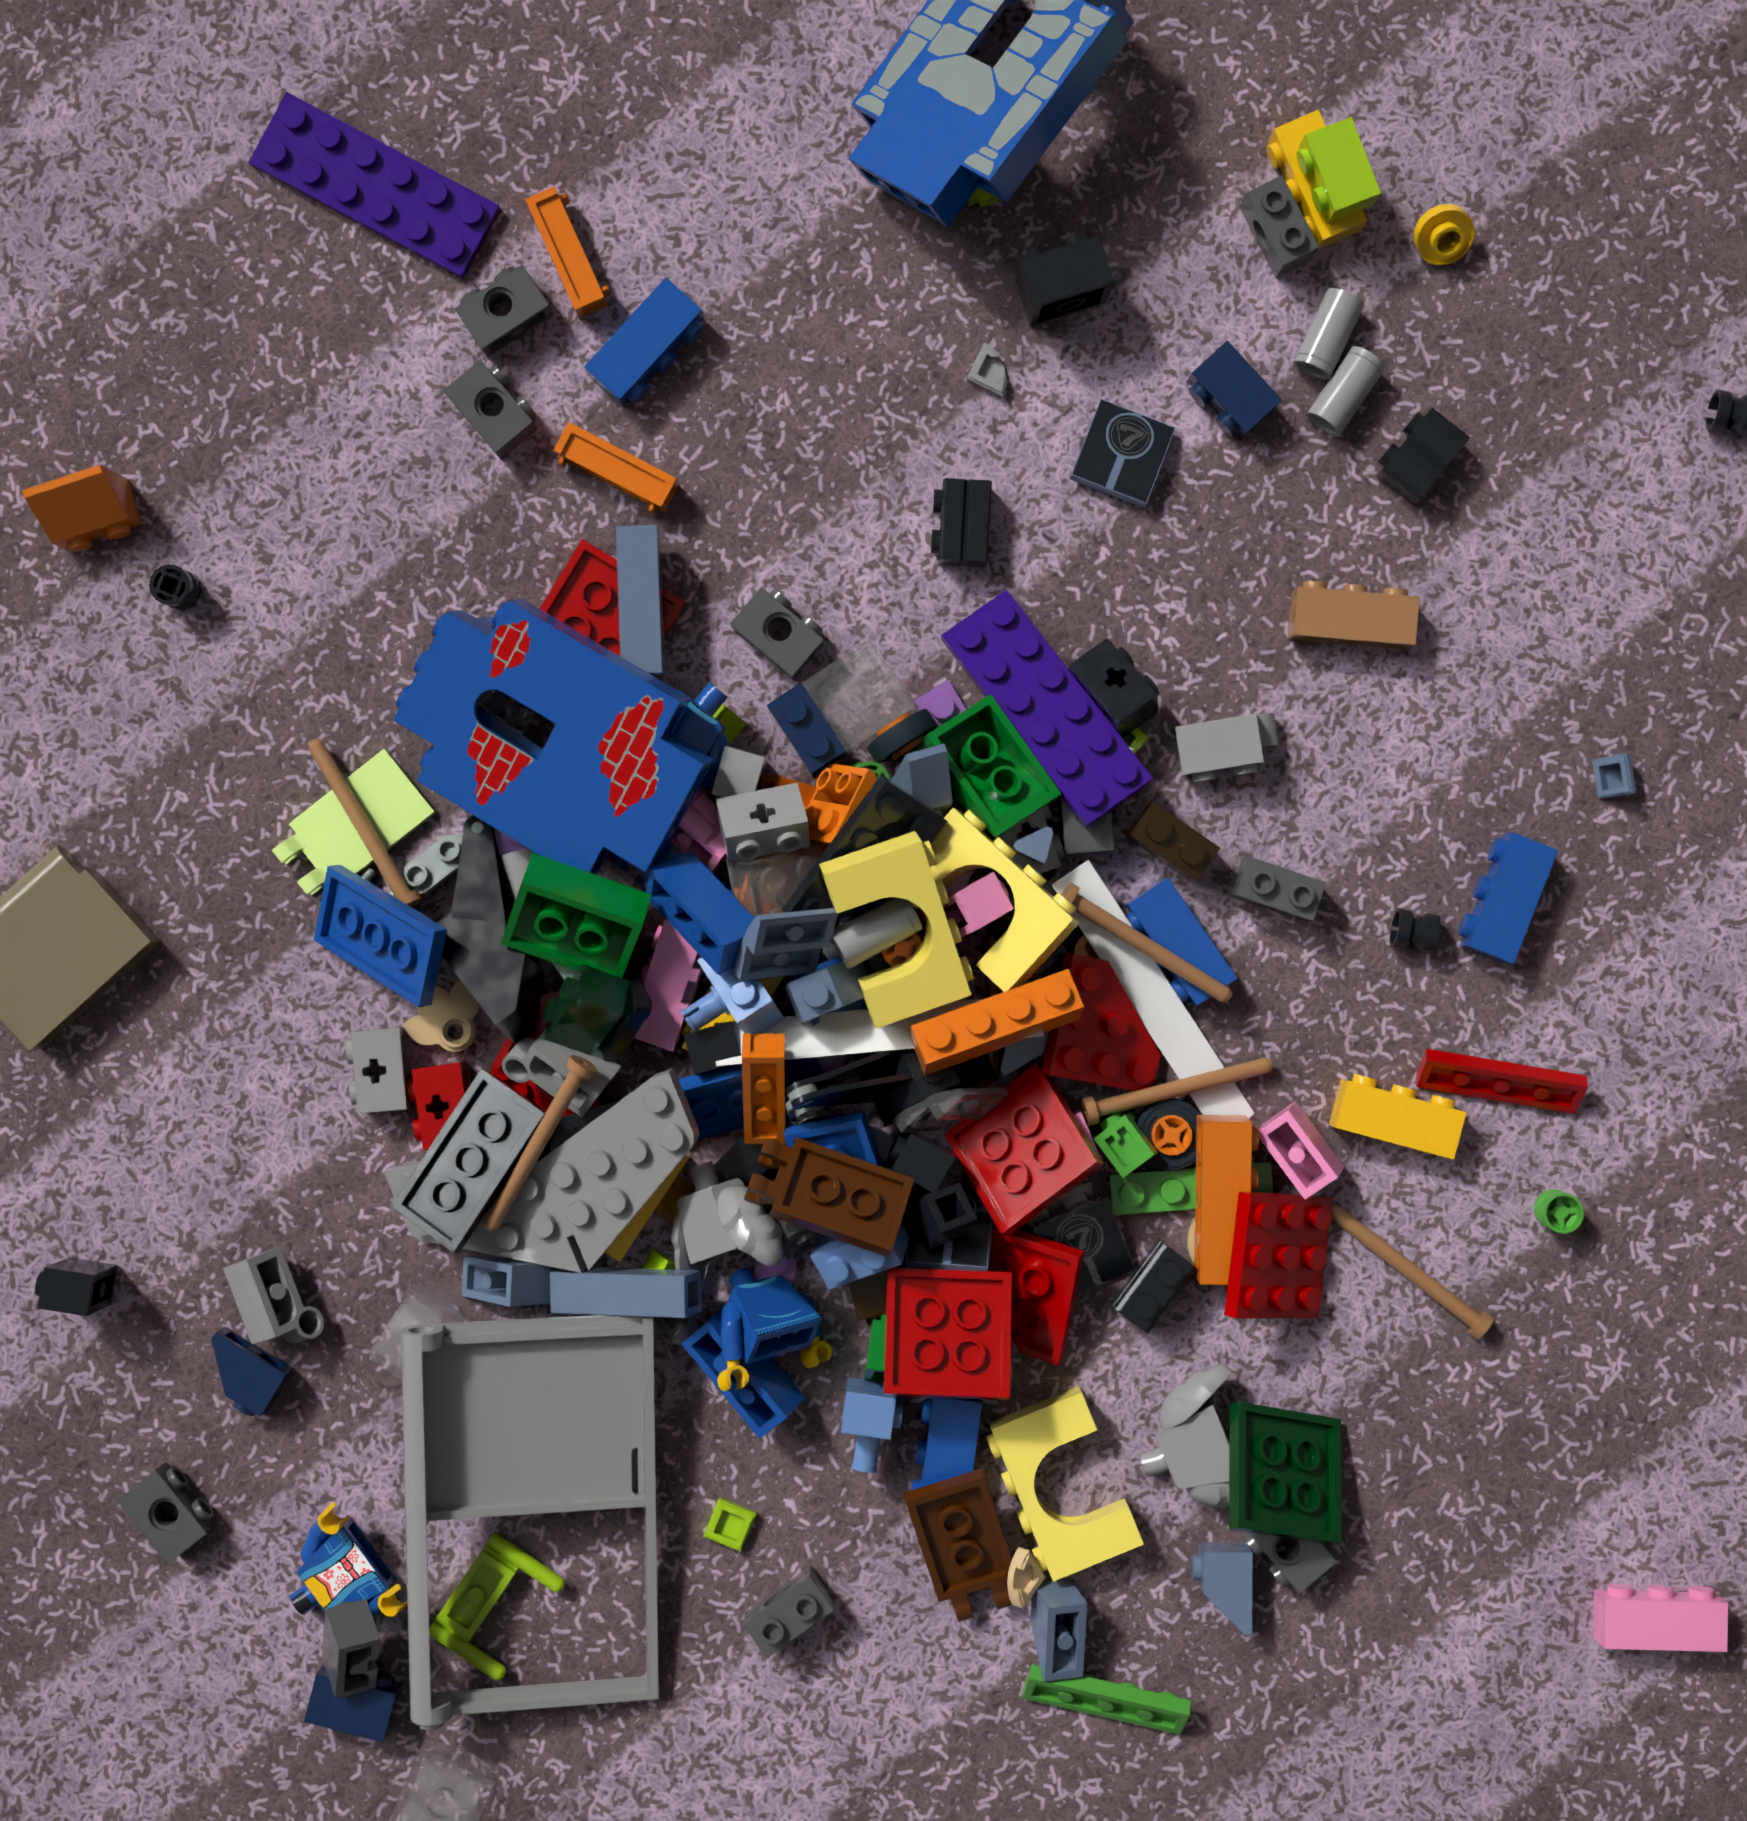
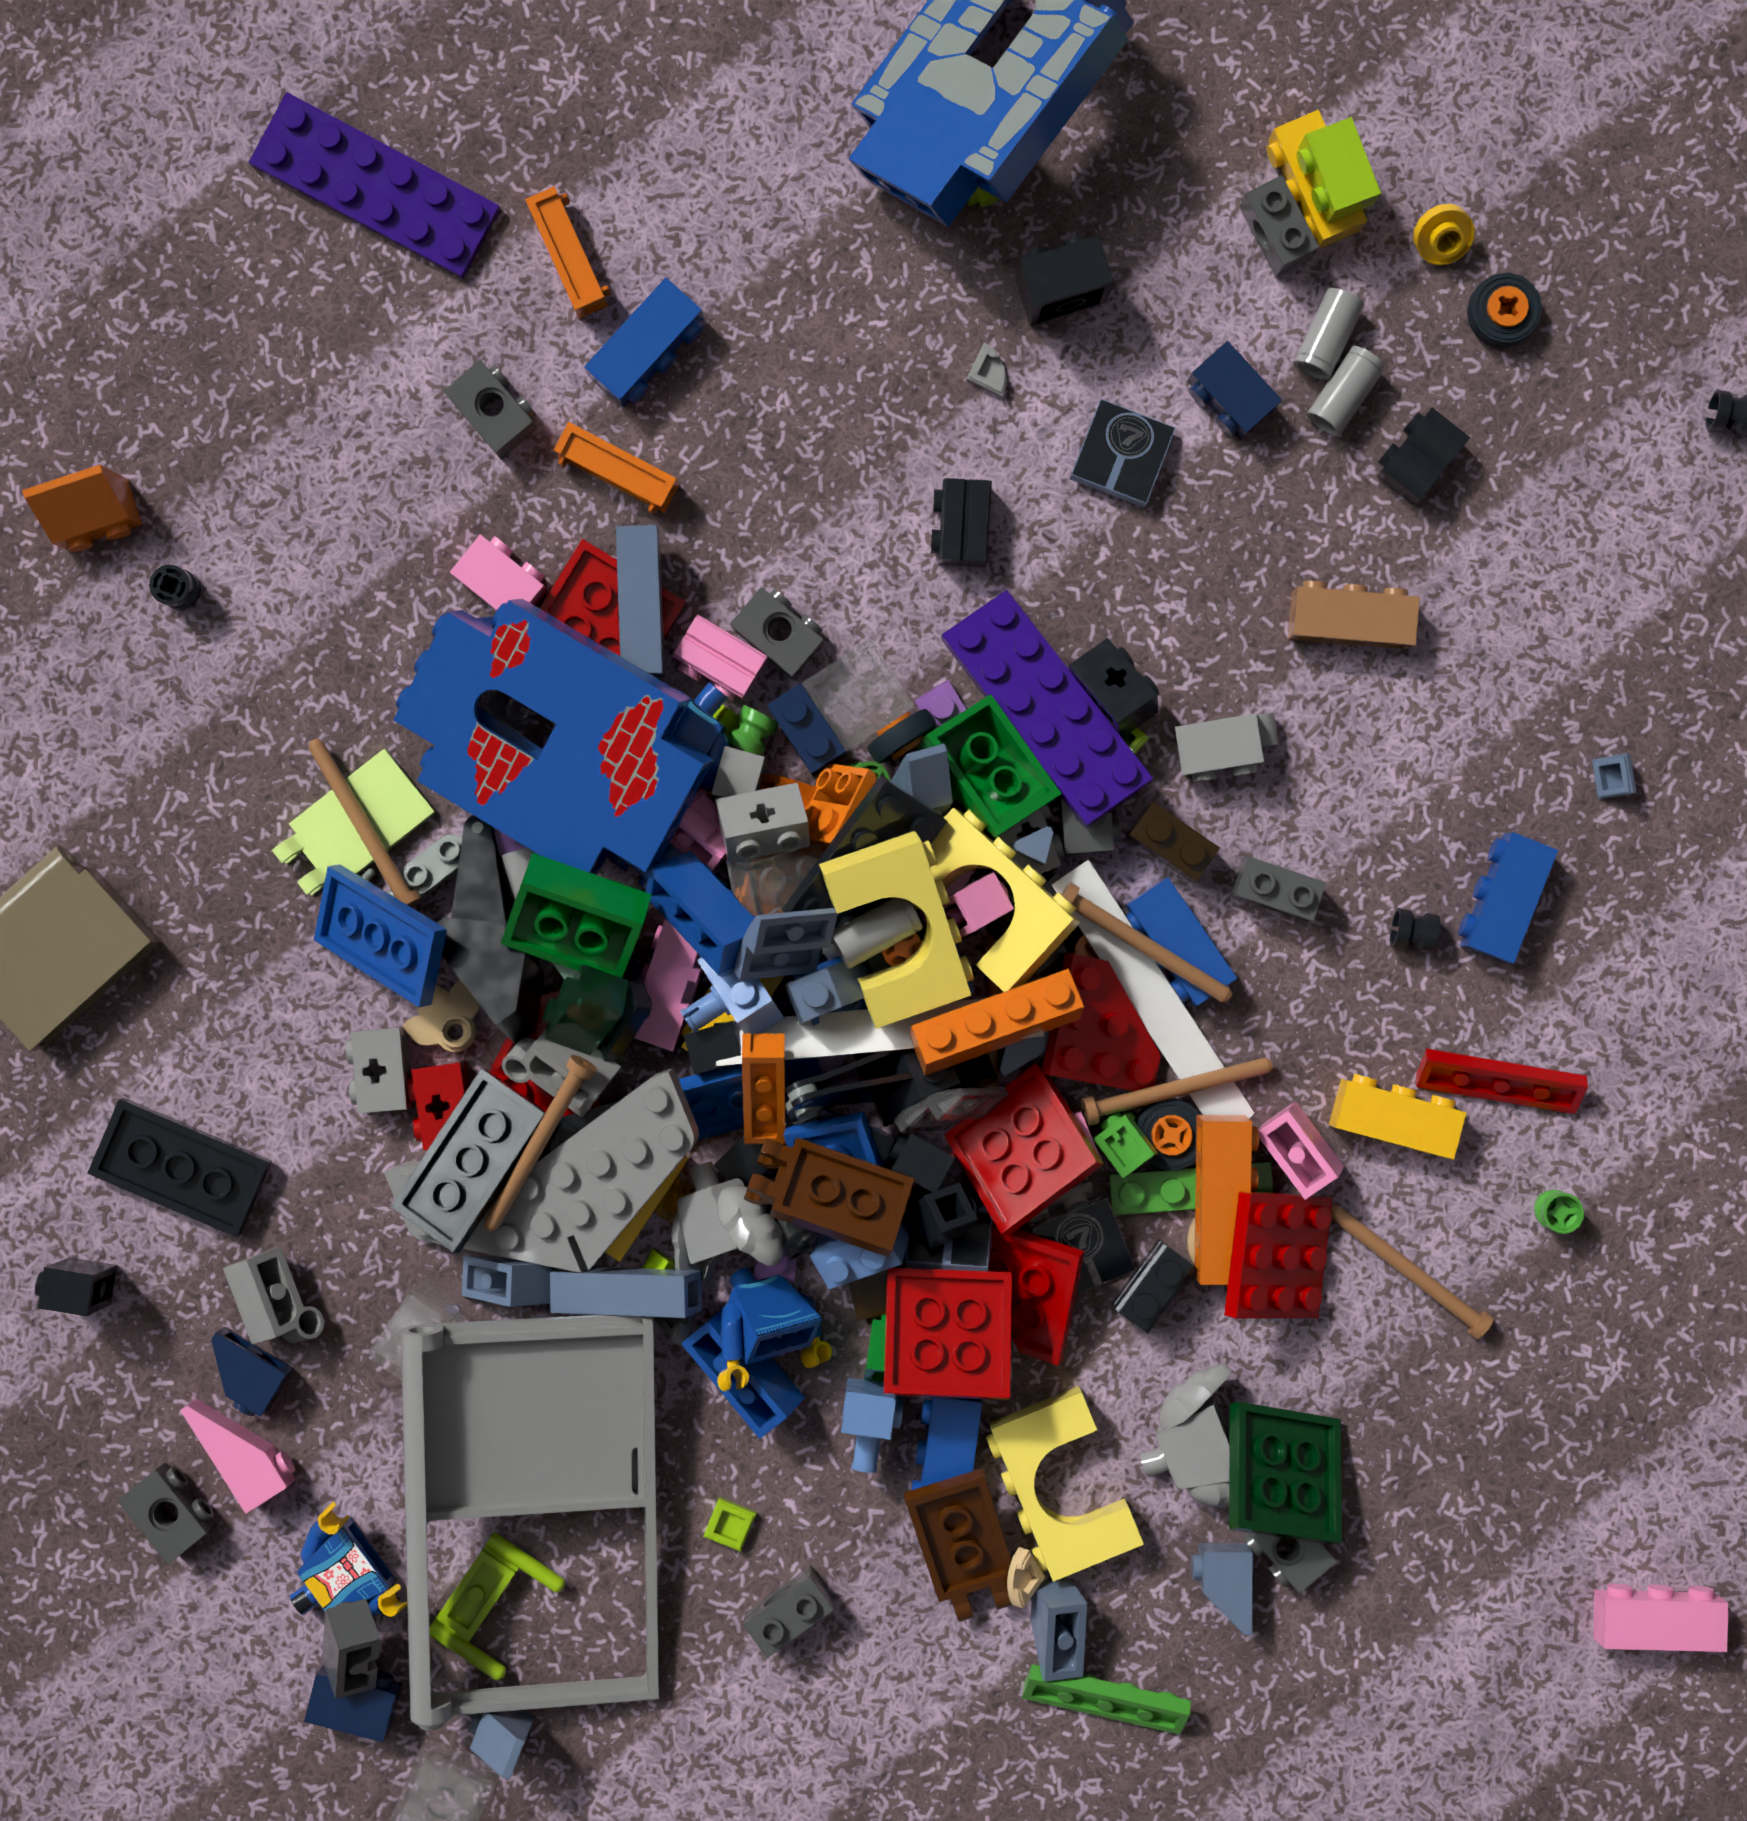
(179, 1167): none -> black plate
(244, 1460): none -> bright pink slope
(495, 576): none -> bright pink brick
(500, 1738): none -> sand blue slope
(527, 309): dark grey brick -> none
(719, 658): none -> bright pink brick
(752, 731): none -> bright green wheel
(1493, 321): none -> black wheel

